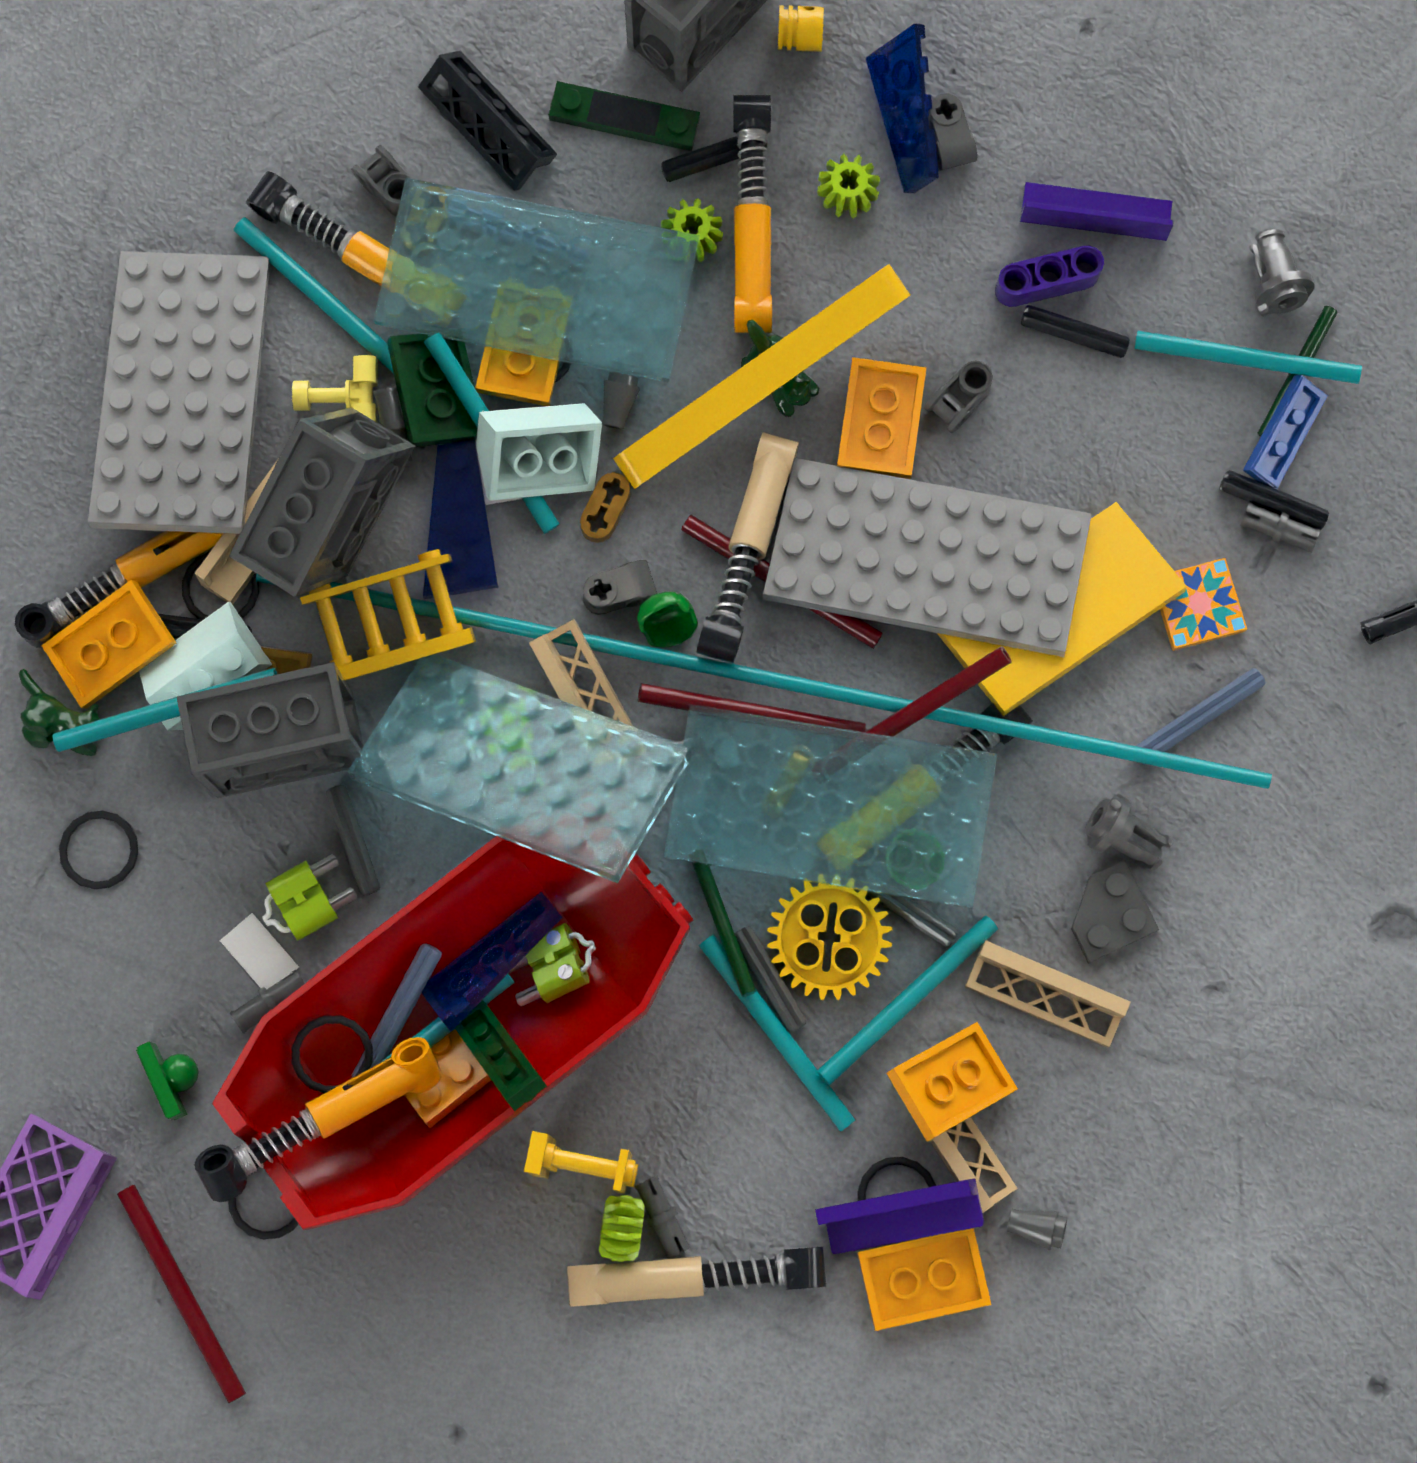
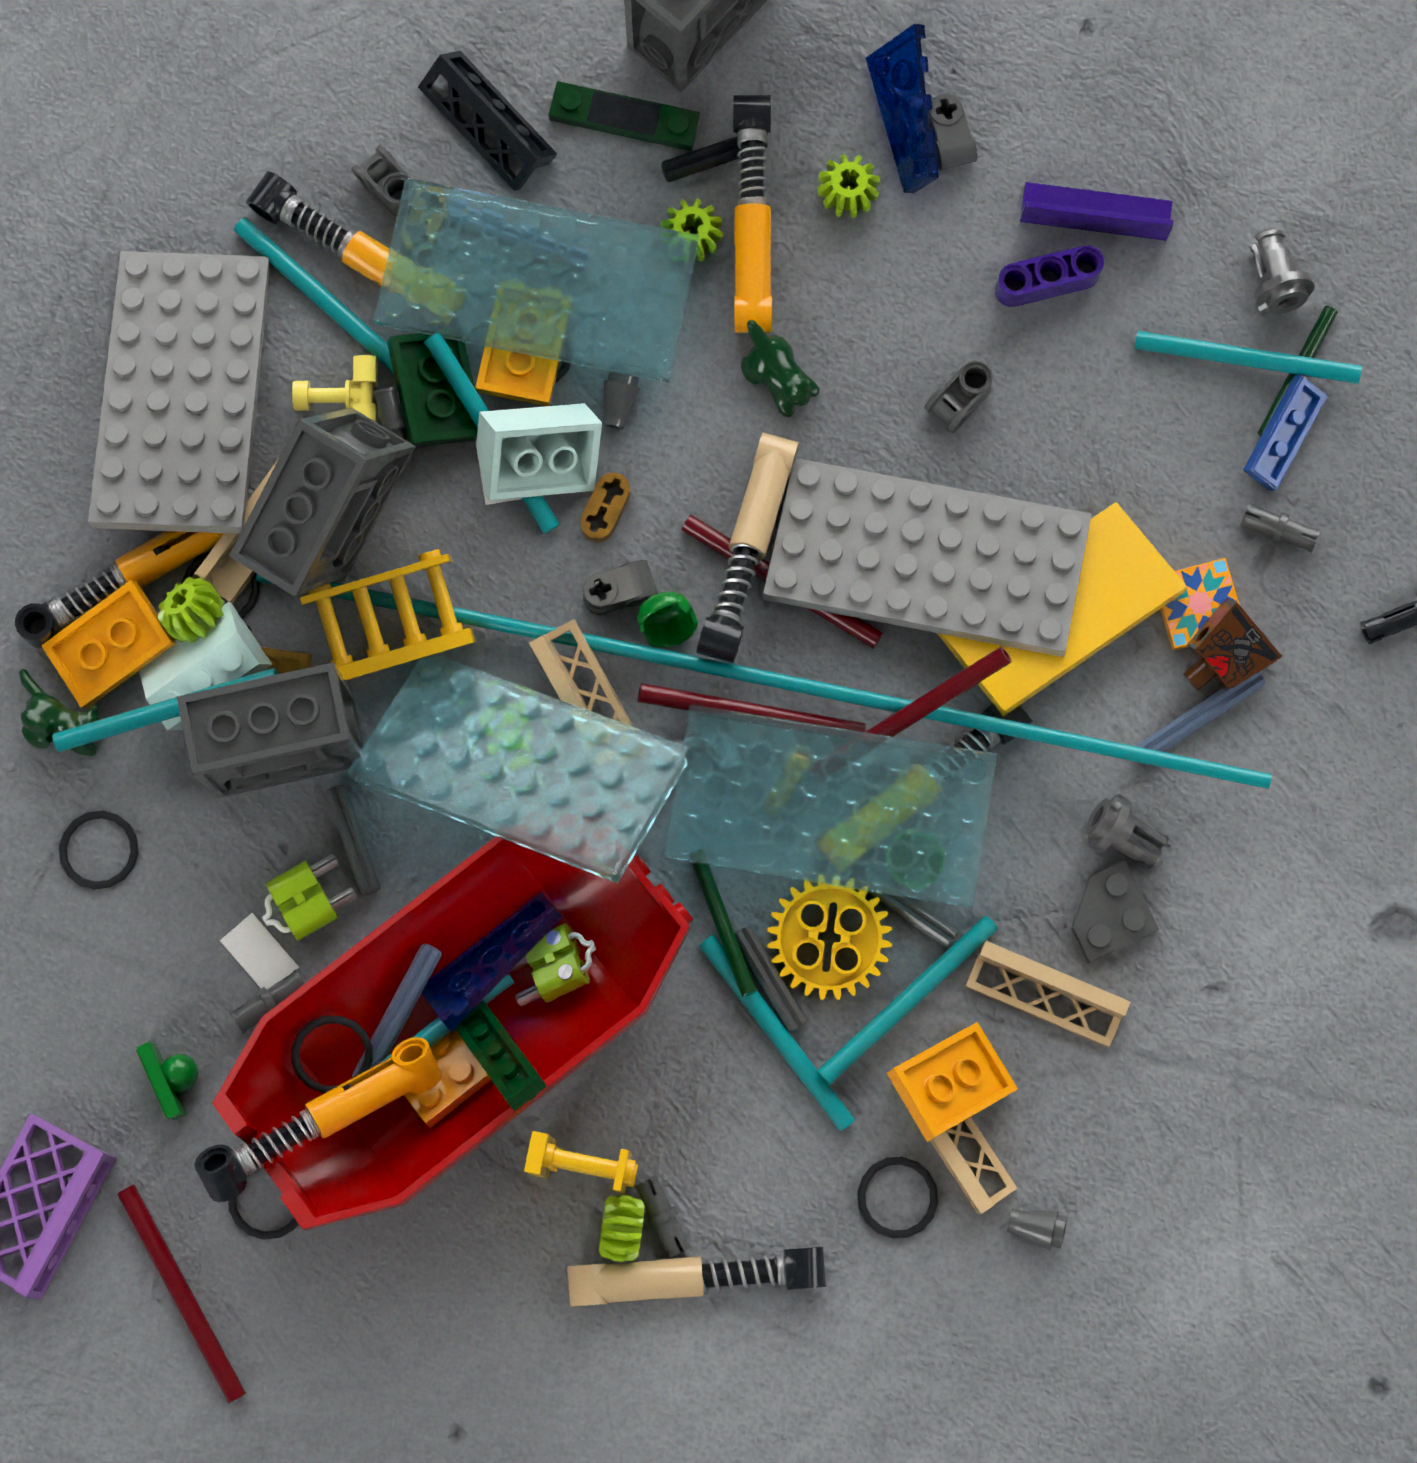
(190, 609): none -> lime gear
(460, 521): clear blue wing -> none
(762, 376): yellow beam -> none
(801, 28): yellow piece -> none
(881, 417): light orange plate -> none
(902, 1216): dark purple panel -> none
(923, 1278): light orange plate -> none
(1075, 331): black axle -> none
(1229, 648): none -> reddish brown torso
(1274, 500): black axle -> none

